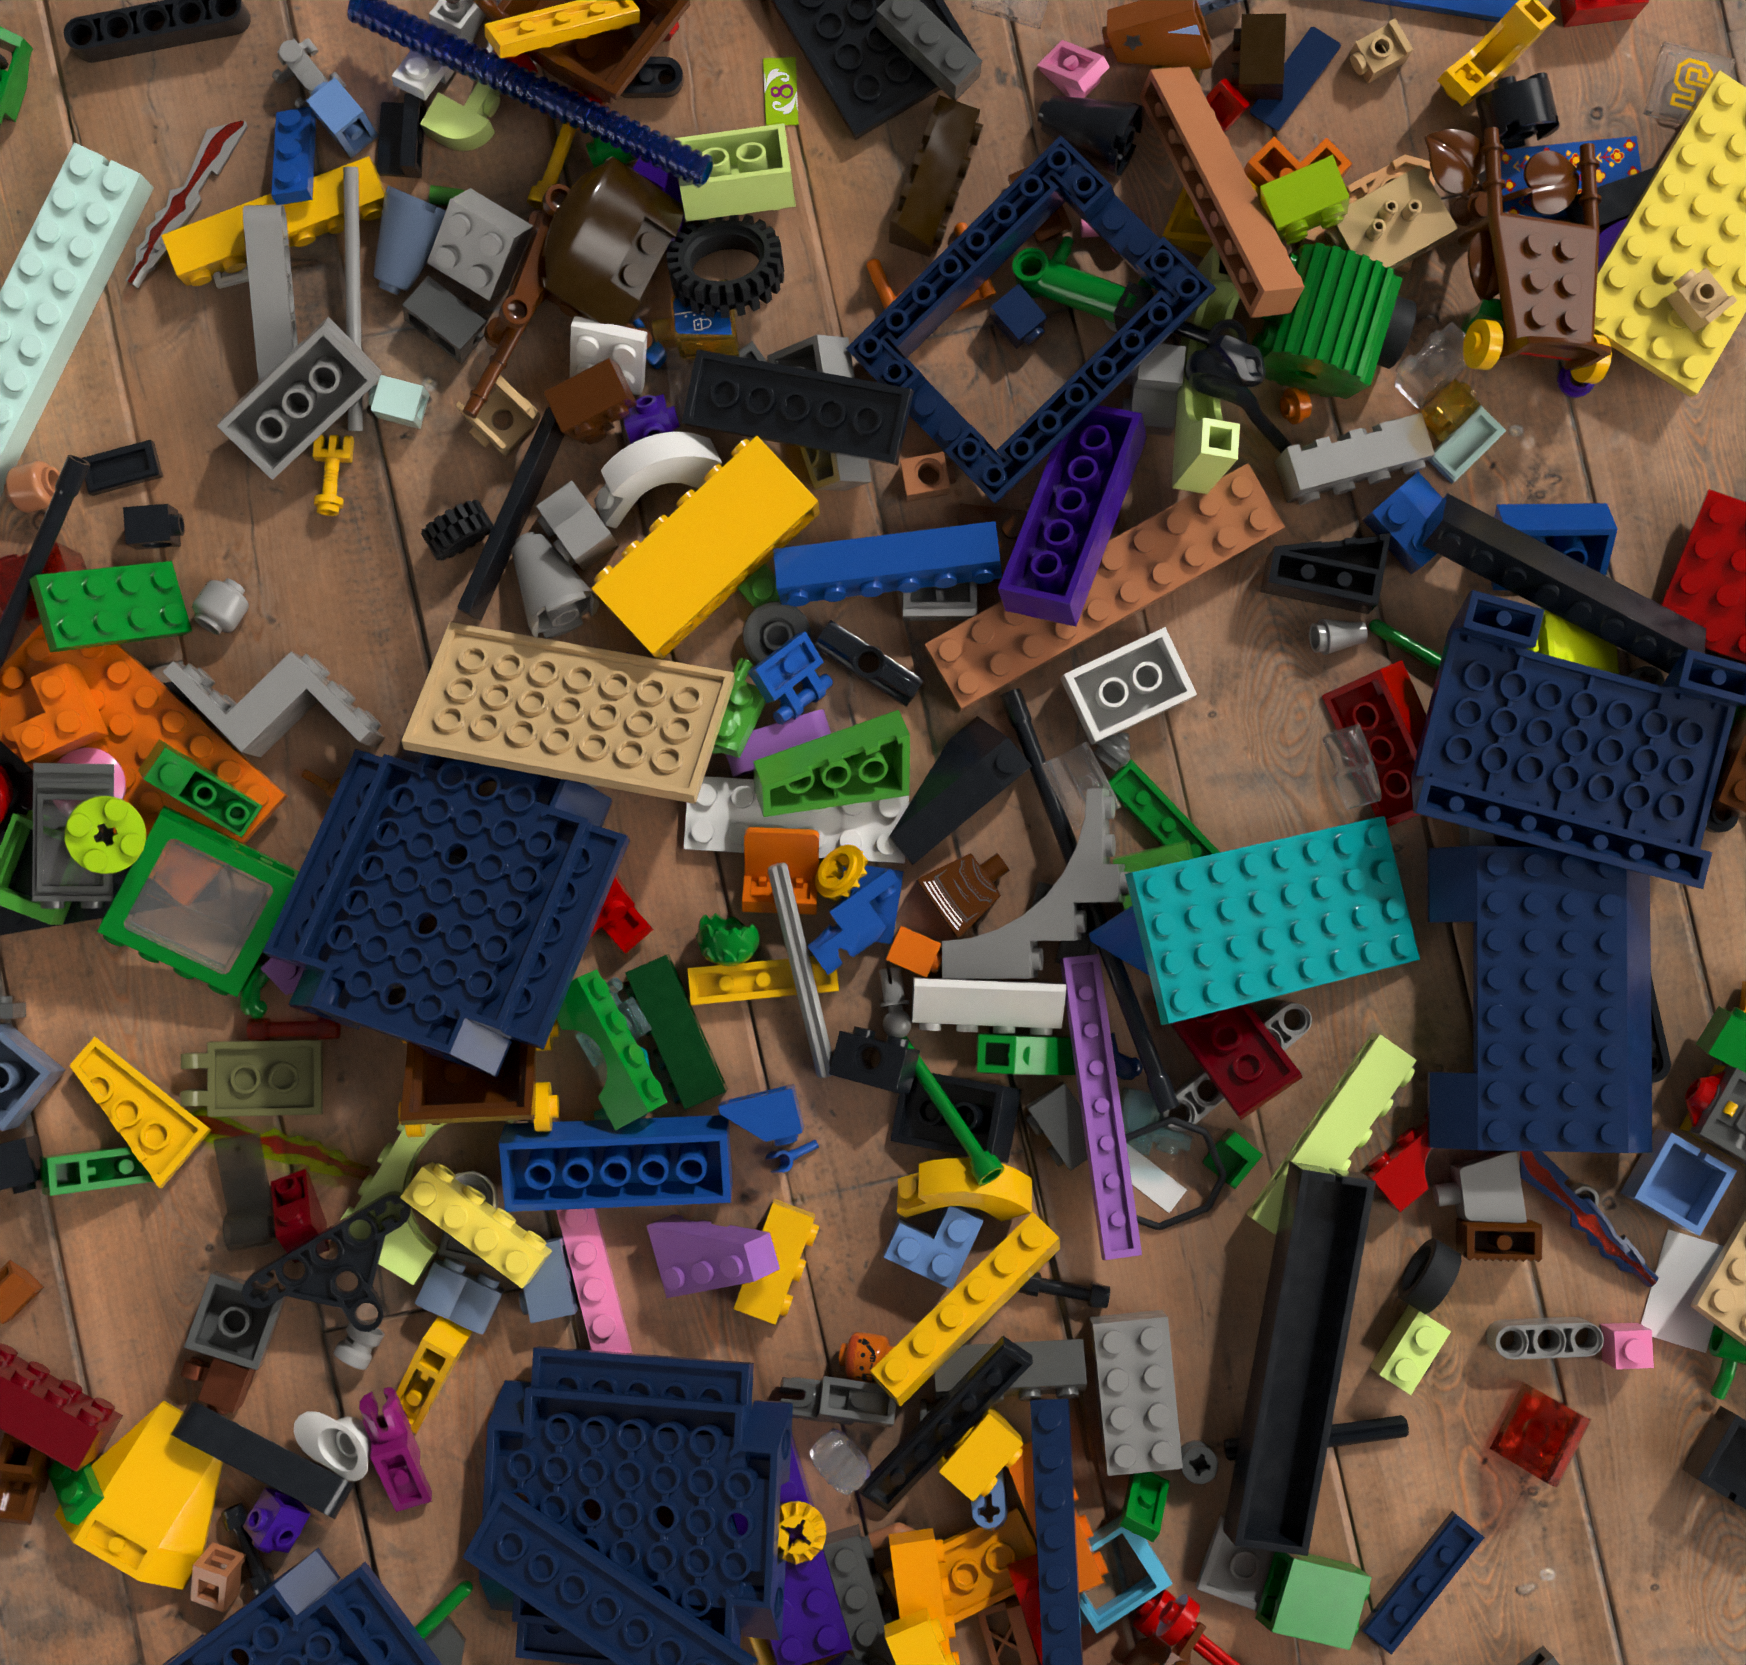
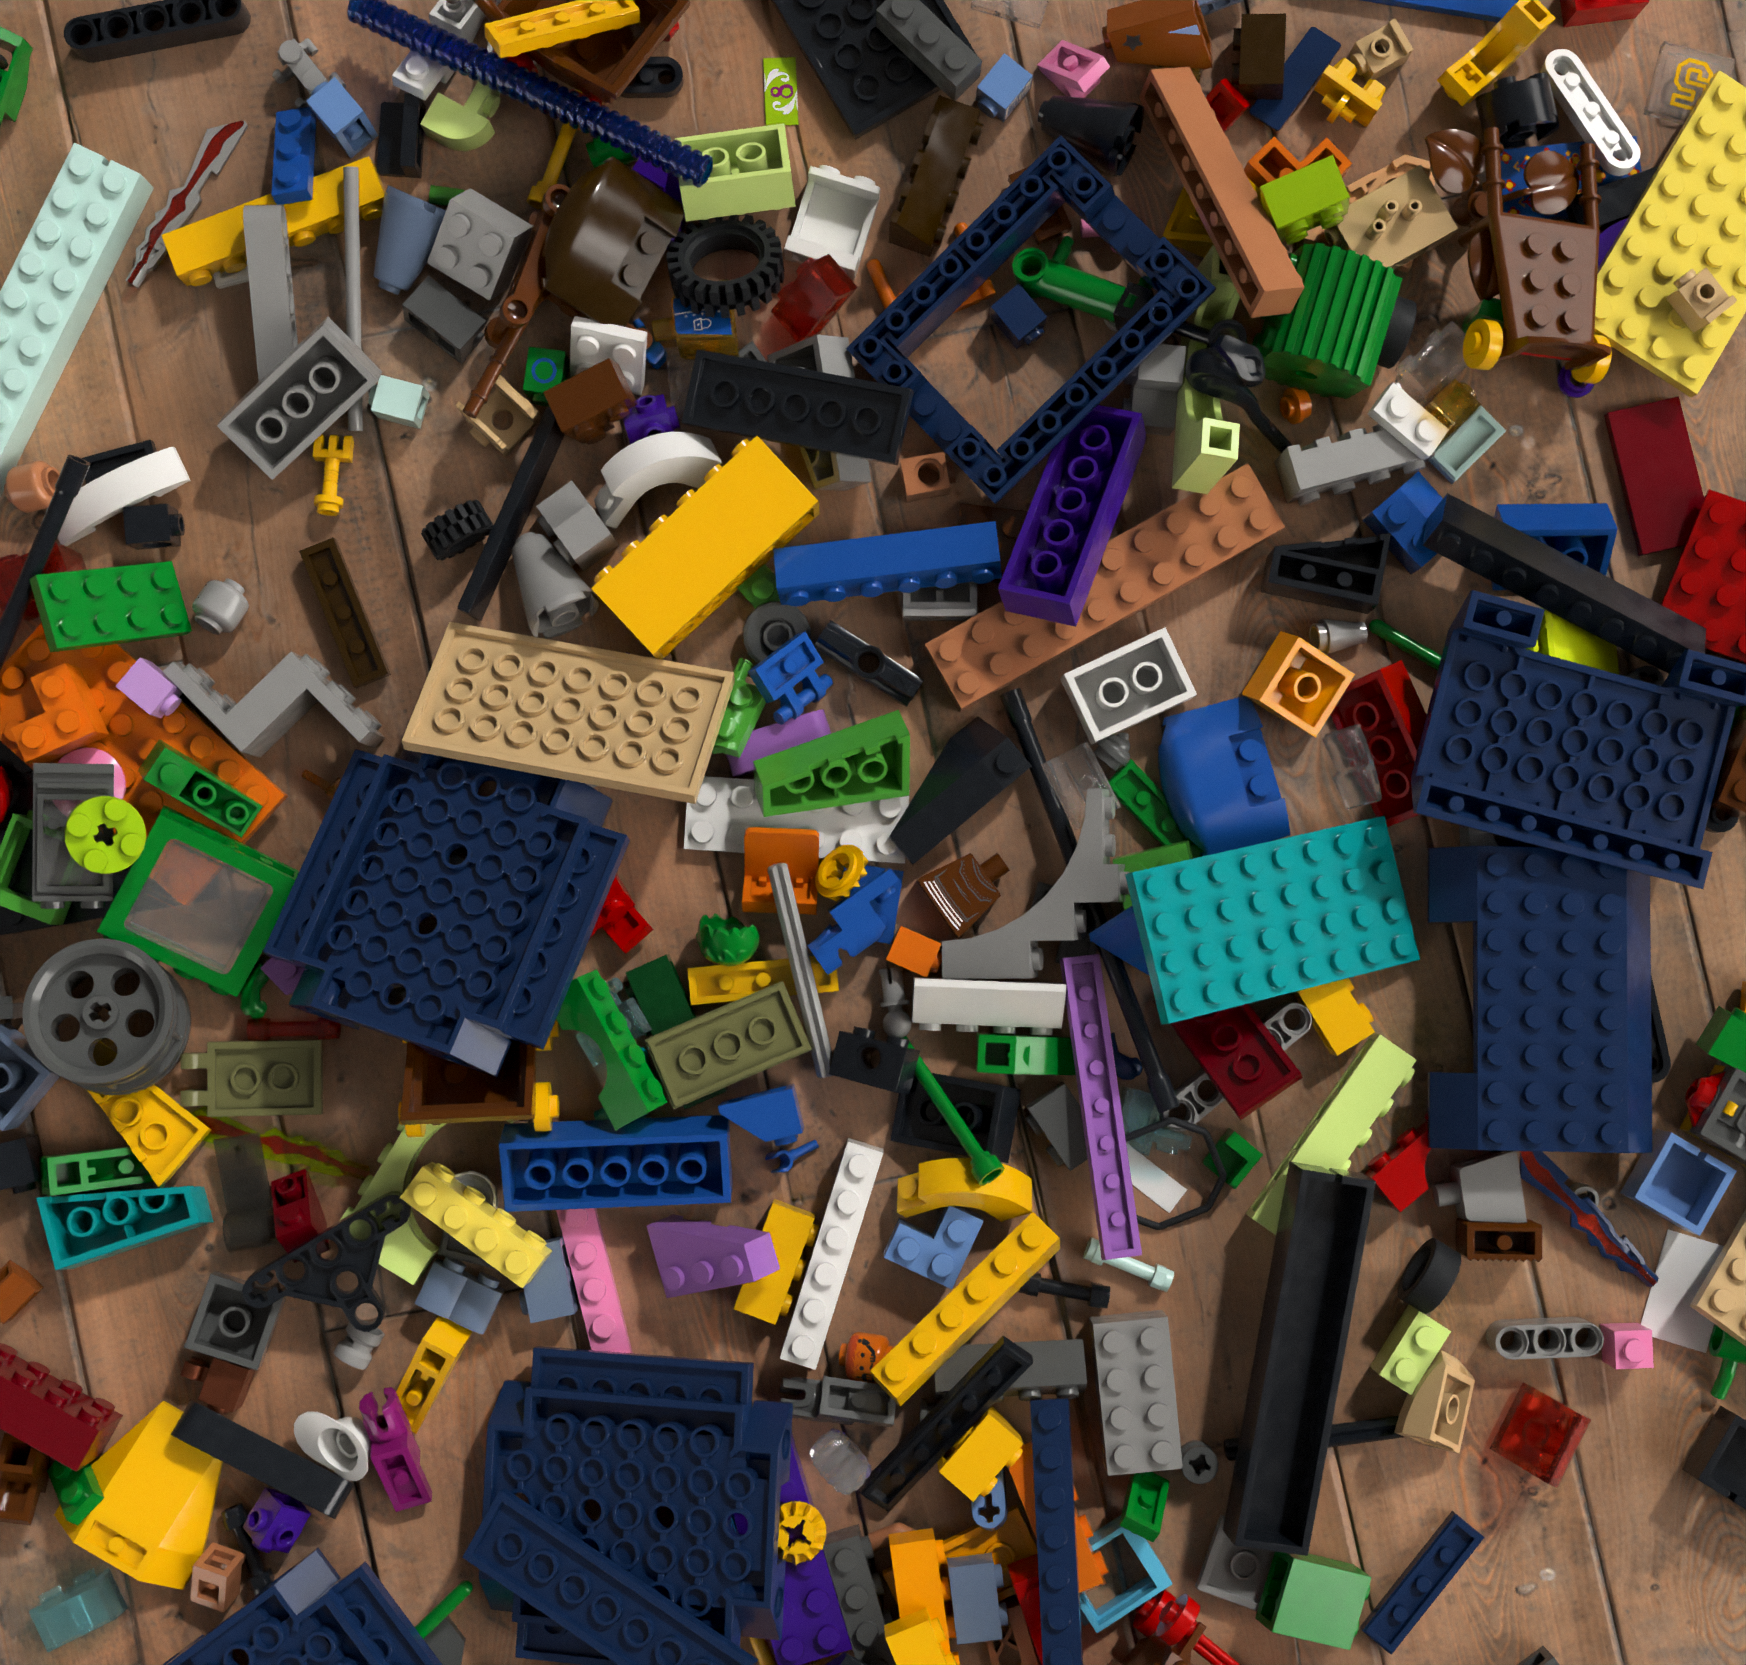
(77, 1609): none -> clear light blue brick
(110, 1223): none -> teal wedge
(122, 488): none -> white slope
(138, 1060): none -> dark grey wheel
(150, 689): none -> lavender brick
(344, 613): none -> dark brown plate
(543, 371): none -> green brick
(727, 1045): none -> olive tile
(813, 297): none -> clear red brick
(831, 1253): none -> white brick
(833, 219): none -> white panel
(975, 1598): none -> sand blue brick
(1003, 88): none -> medium blue brick
(1157, 1276): none -> light aqua bar
(1221, 777): none -> blue slope
(1298, 683): none -> light orange slope
(1336, 1015): none -> yellow brick
(1346, 97): none -> yellow hips
(1408, 421): none -> white plate
(1438, 1406): none -> tan slope
(1591, 112): none -> white plate
(1656, 473): none -> dark red tile

